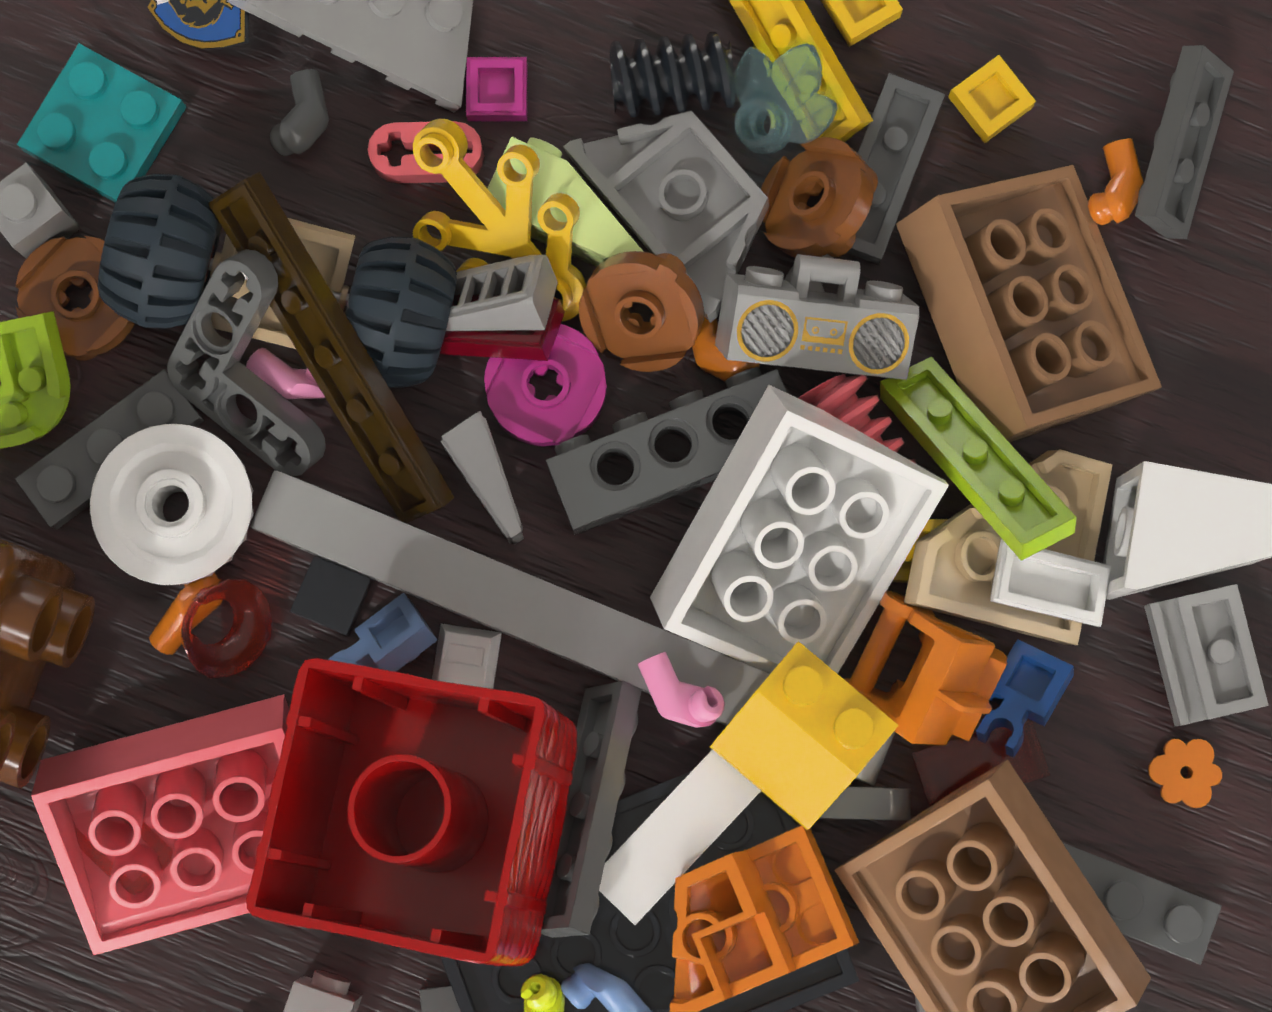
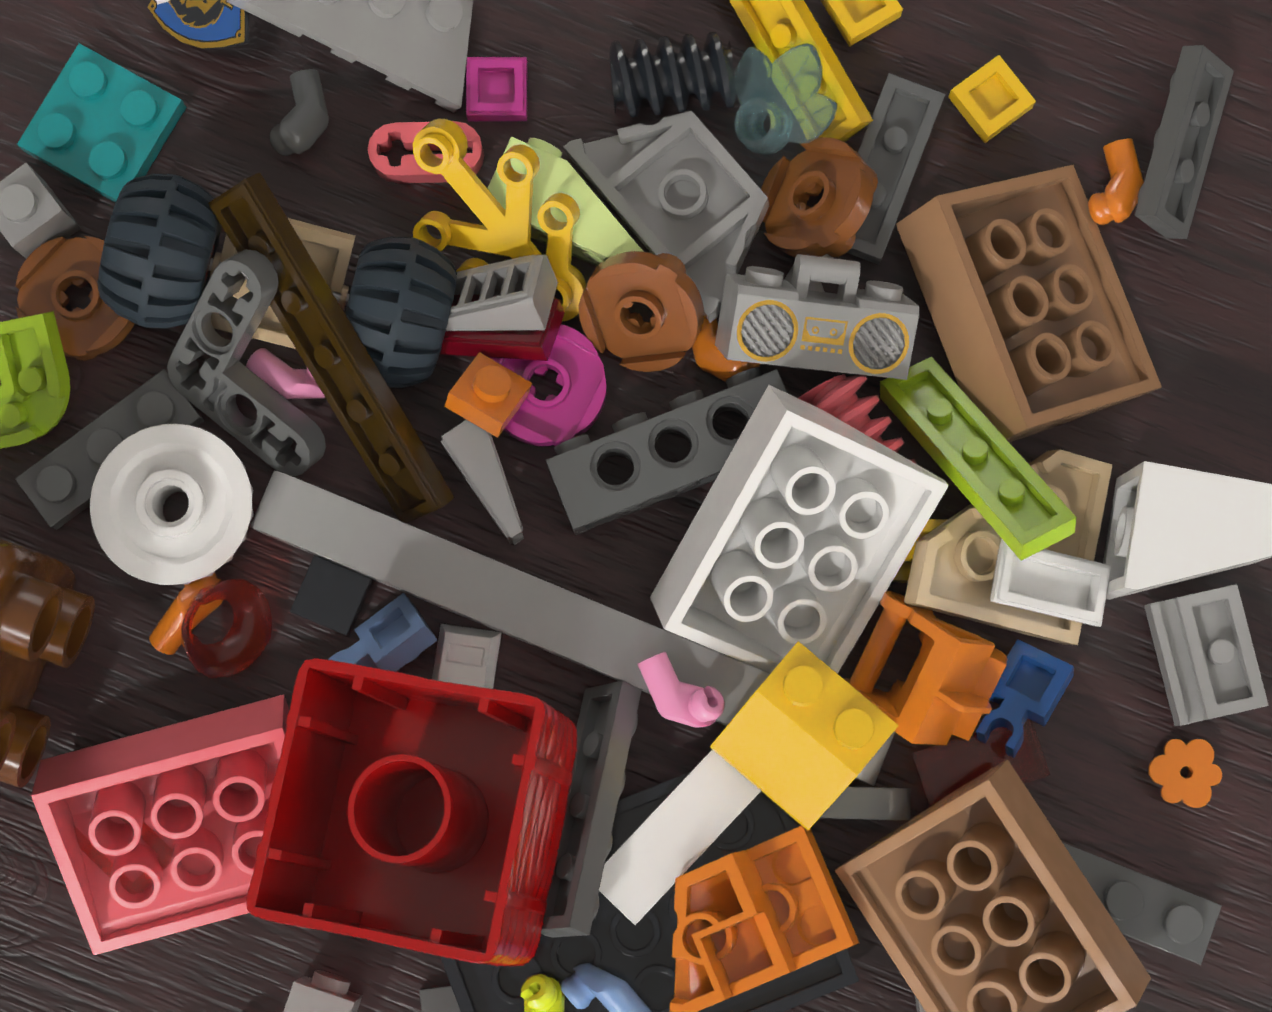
(488, 394): none -> orange plate

